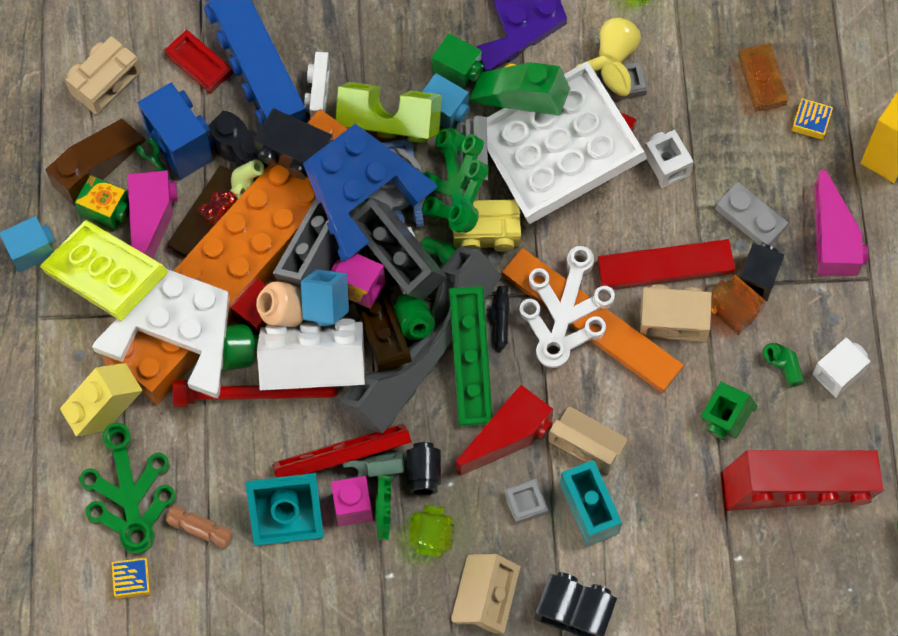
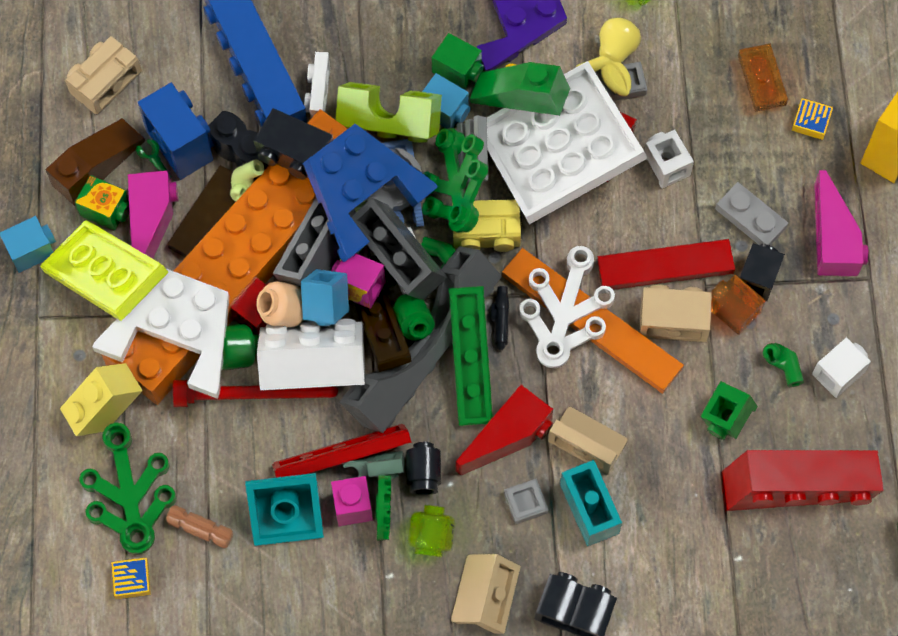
(198, 61): red tile -> none
(218, 205): clear red piece -> none

